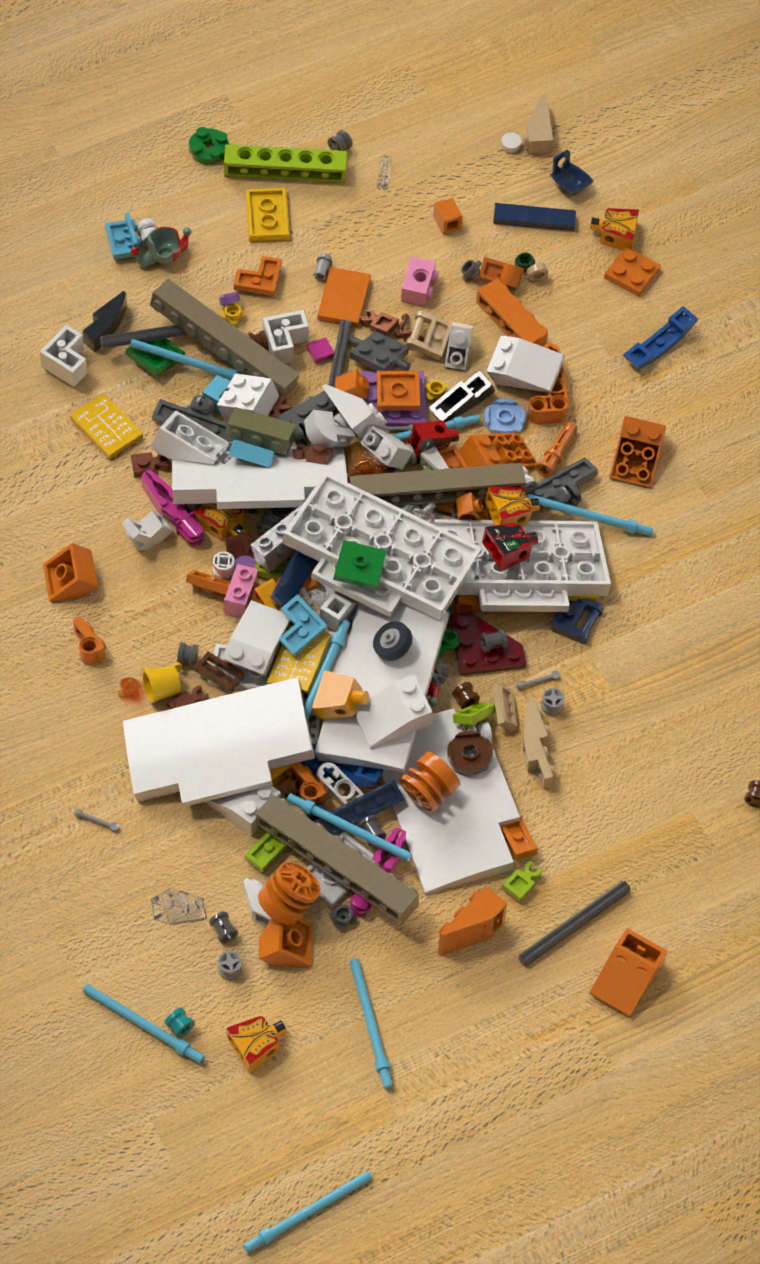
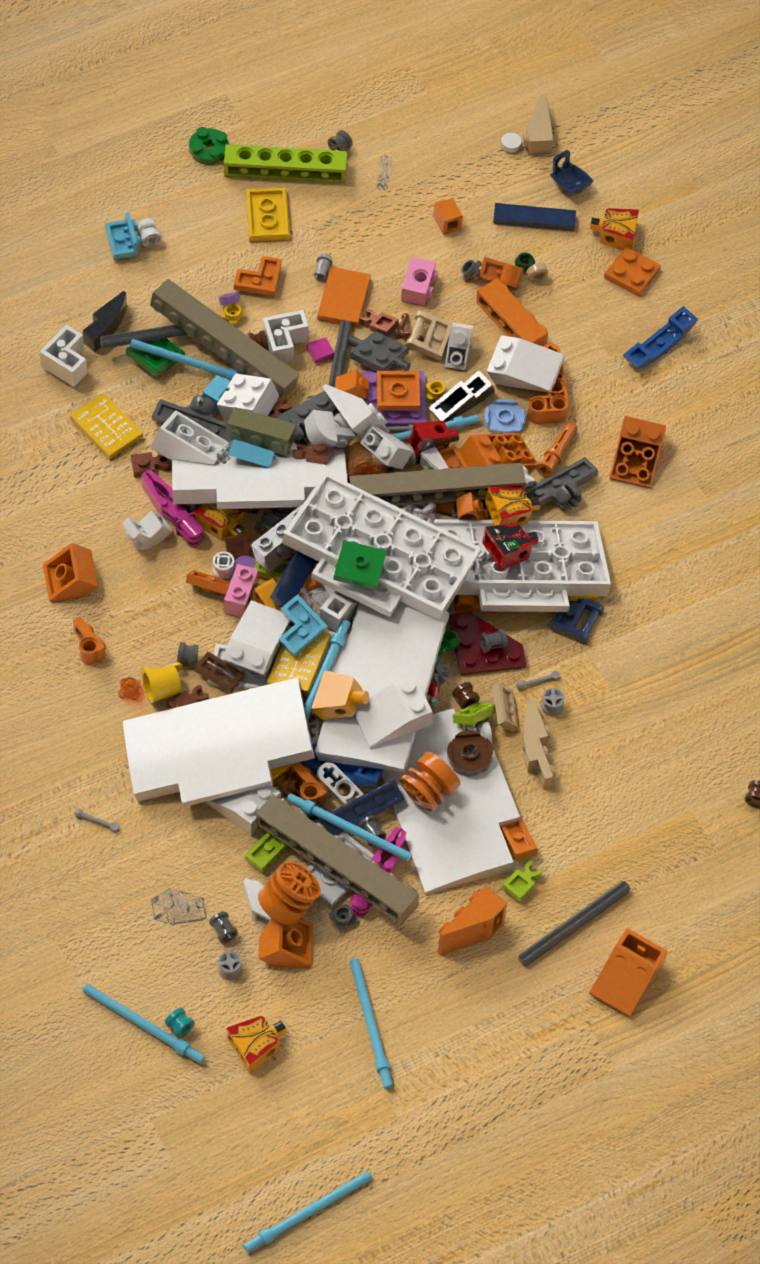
(163, 246): sand green piece -> none
(392, 640): black wheel -> none
(630, 526): medium azure bar -> none

